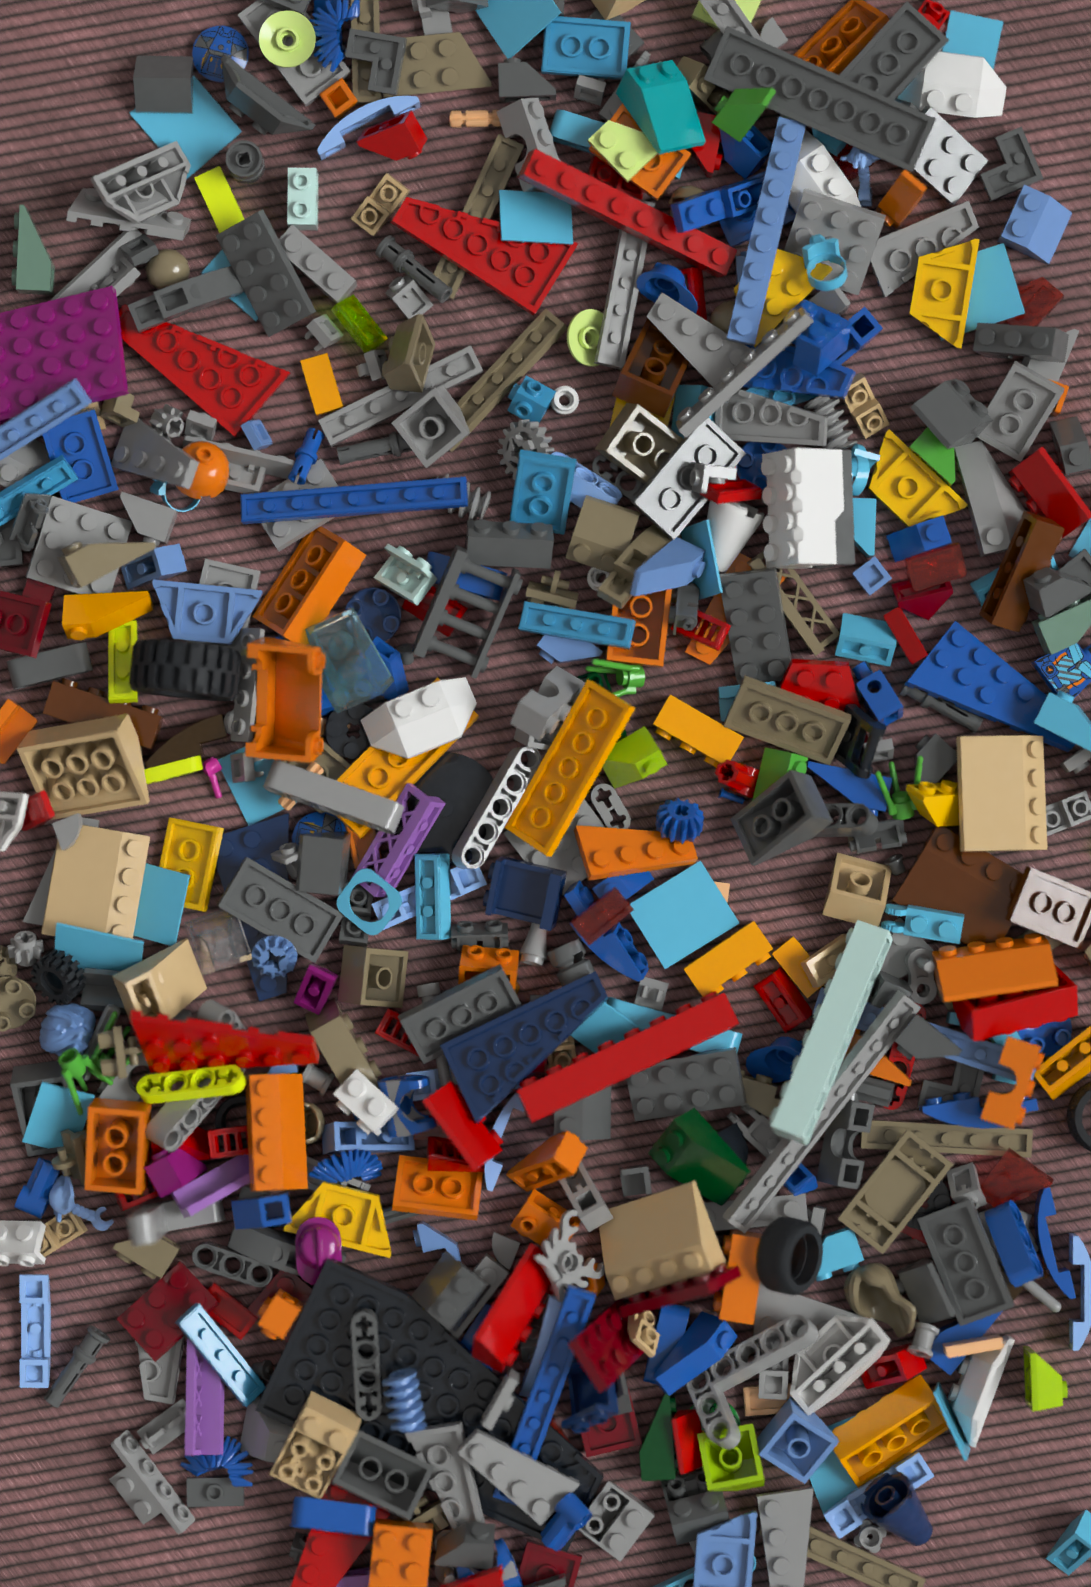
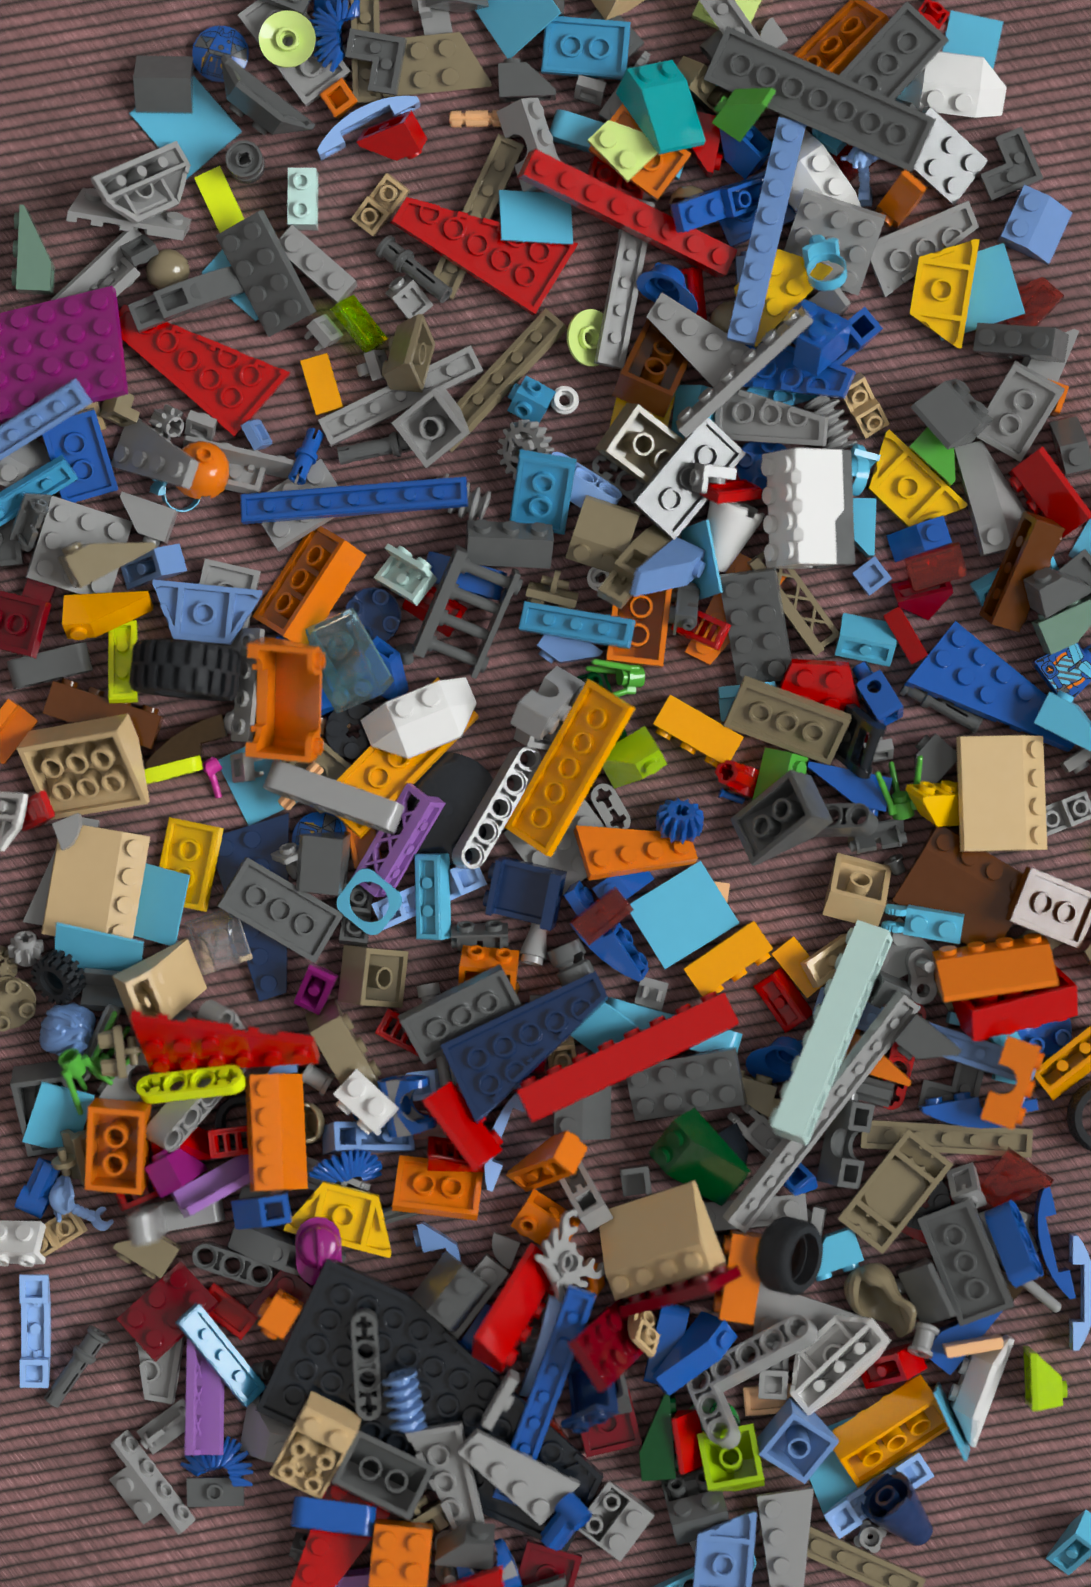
(277, 946): medium blue gear -> none

